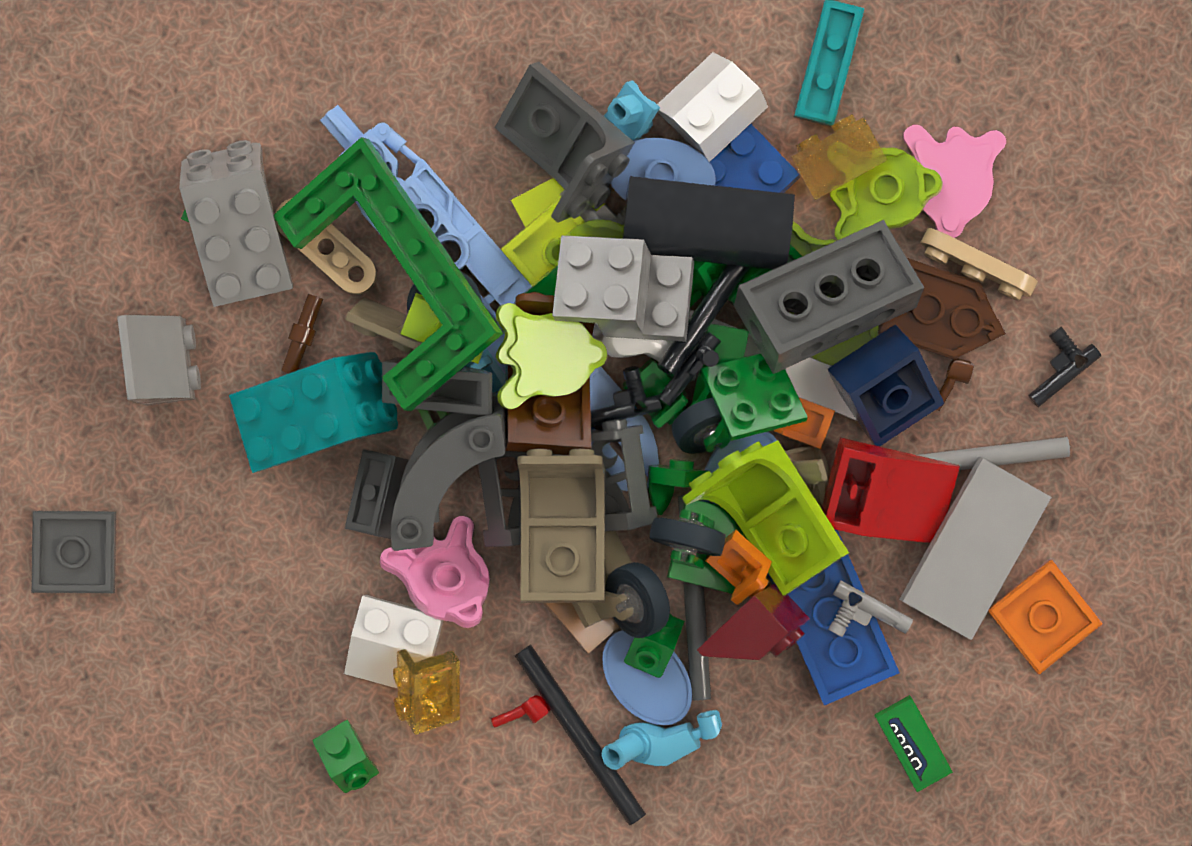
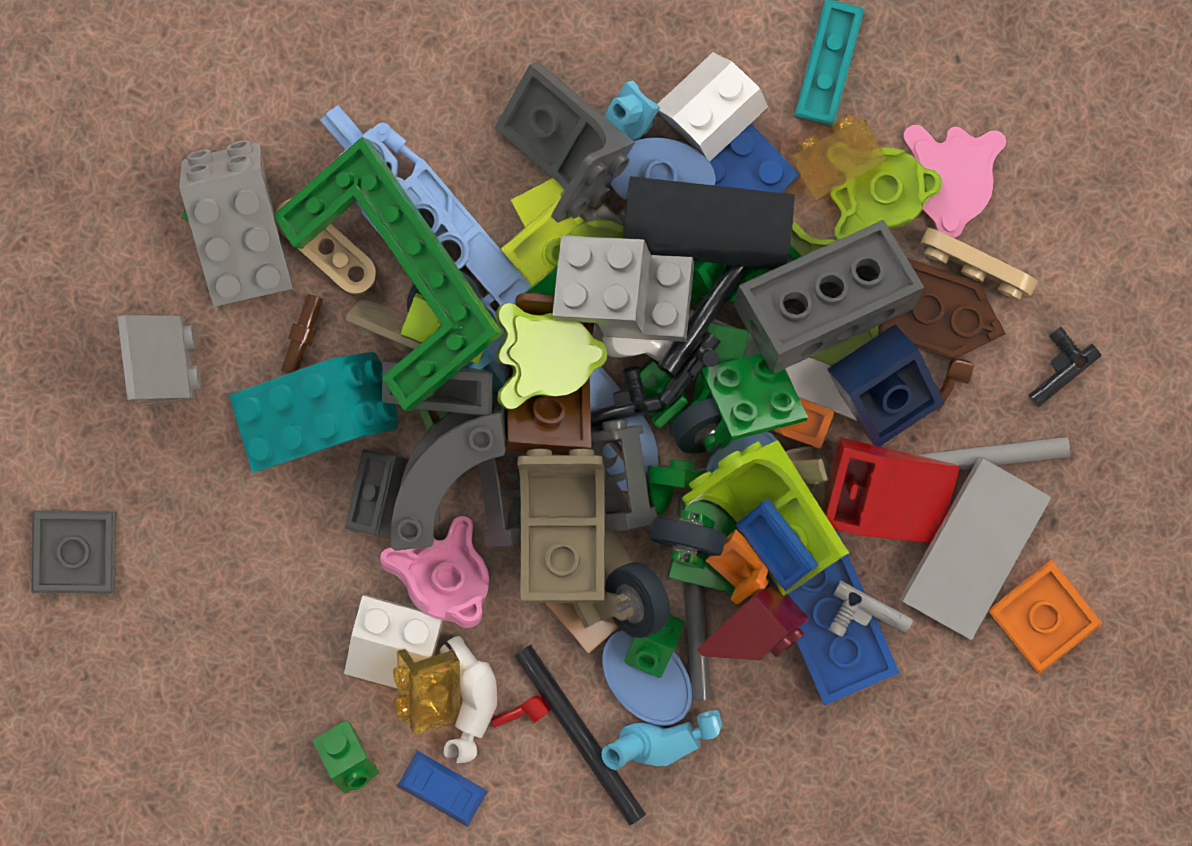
(442, 788): none -> blue tile
(479, 701): none -> white arm
(777, 544): none -> blue tile
(913, 743): green slope -> none

